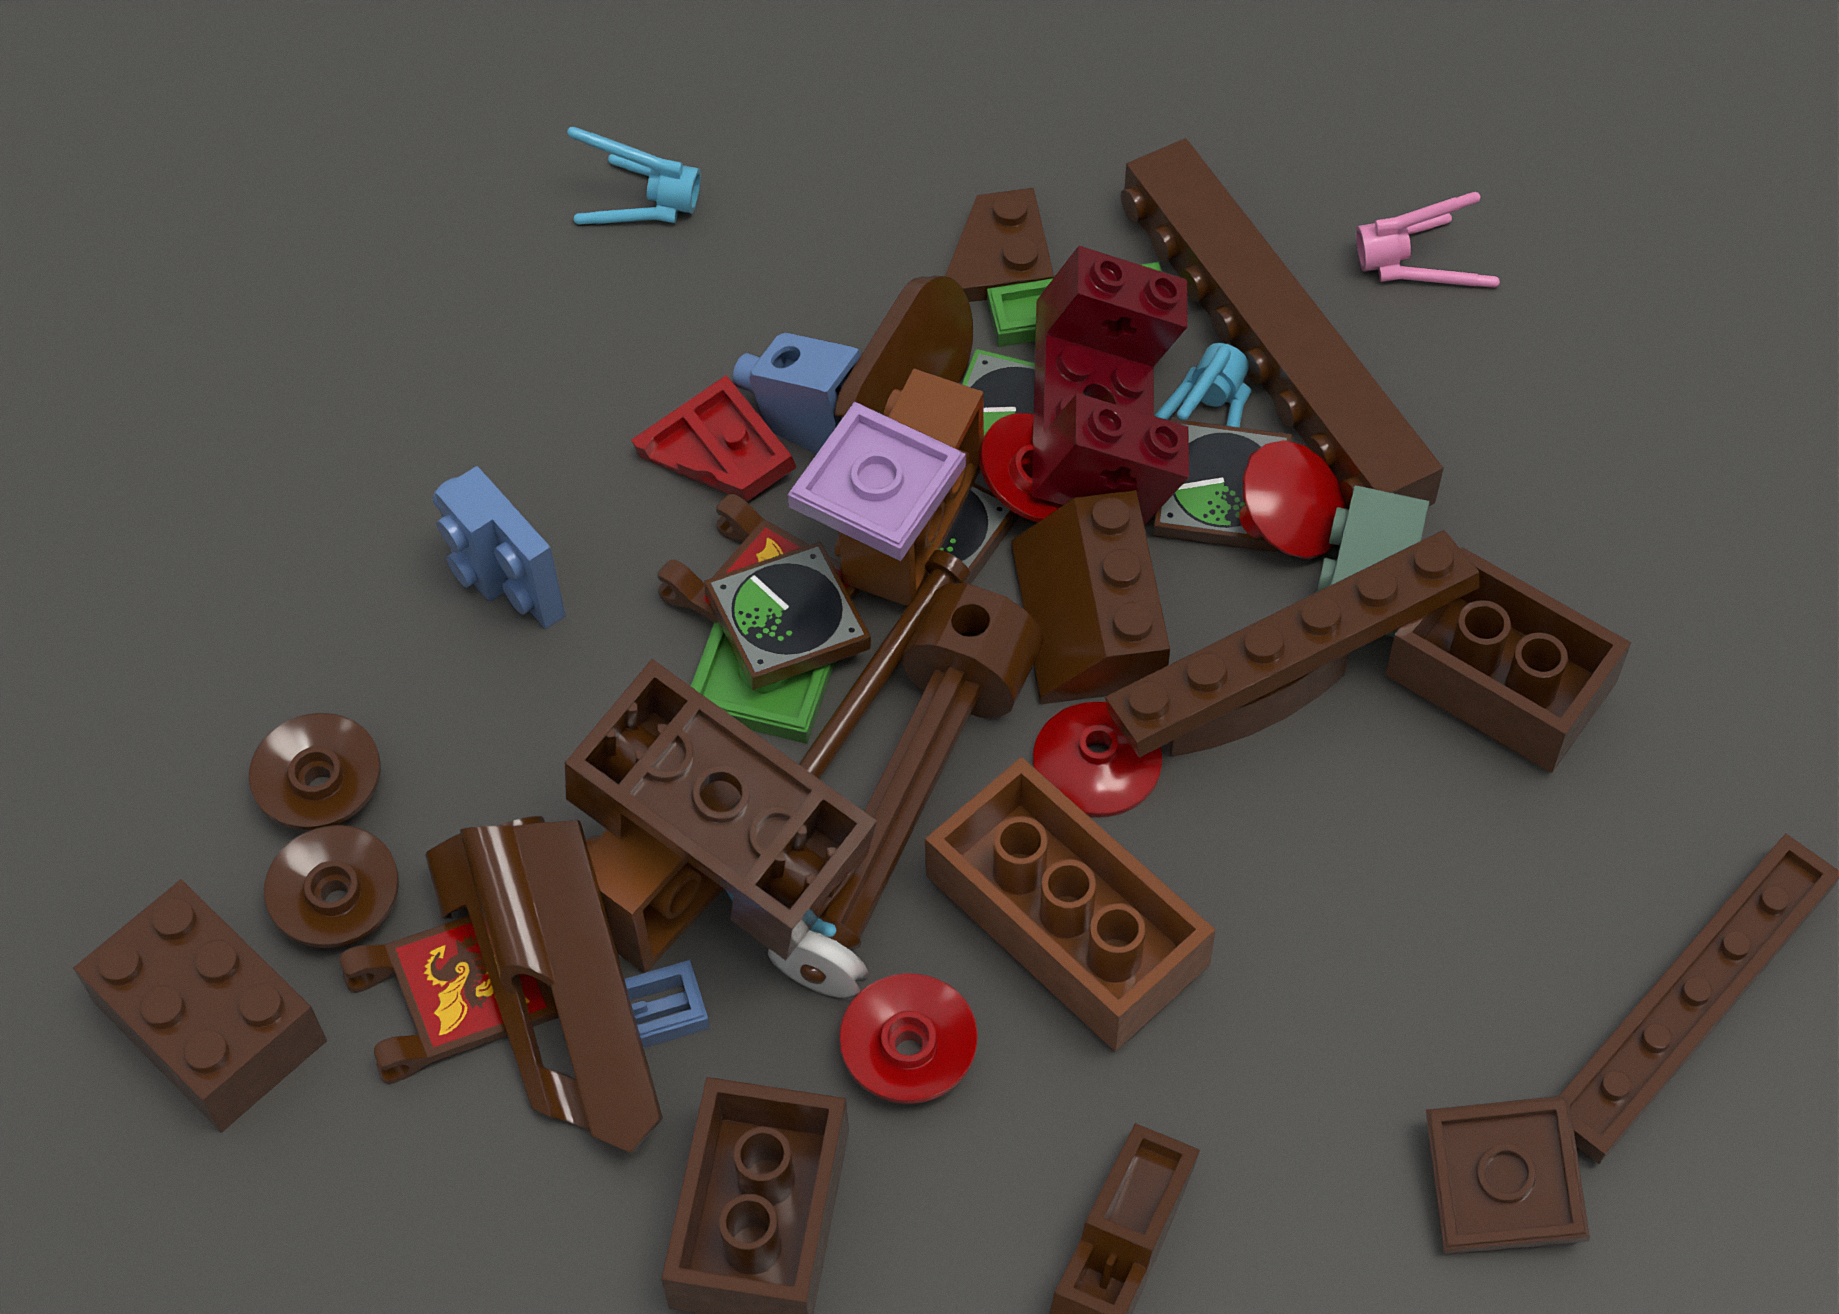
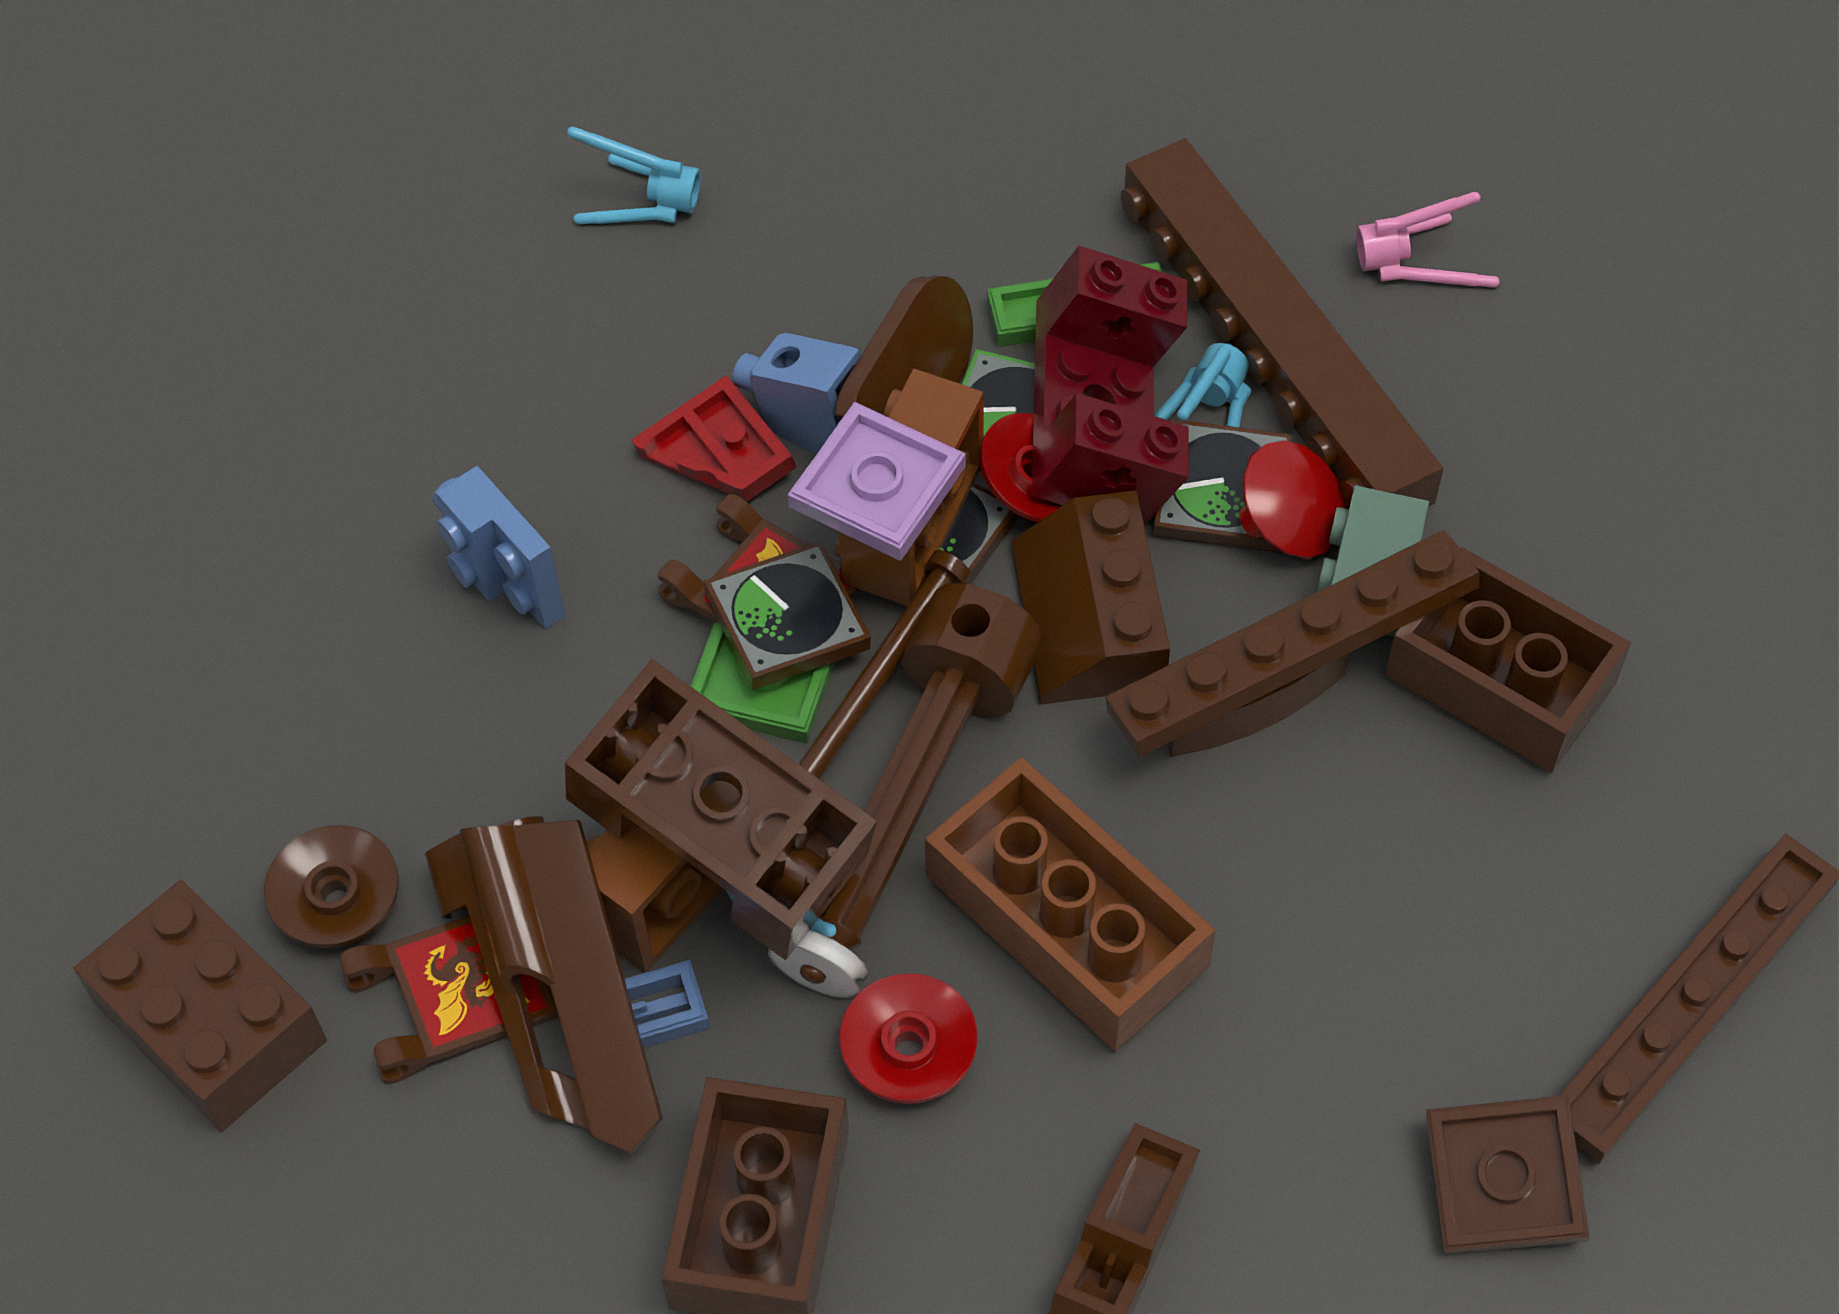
(312, 749): reddish brown dish -> none
(1001, 244): reddish brown wing -> none
(1095, 782): red dish -> none

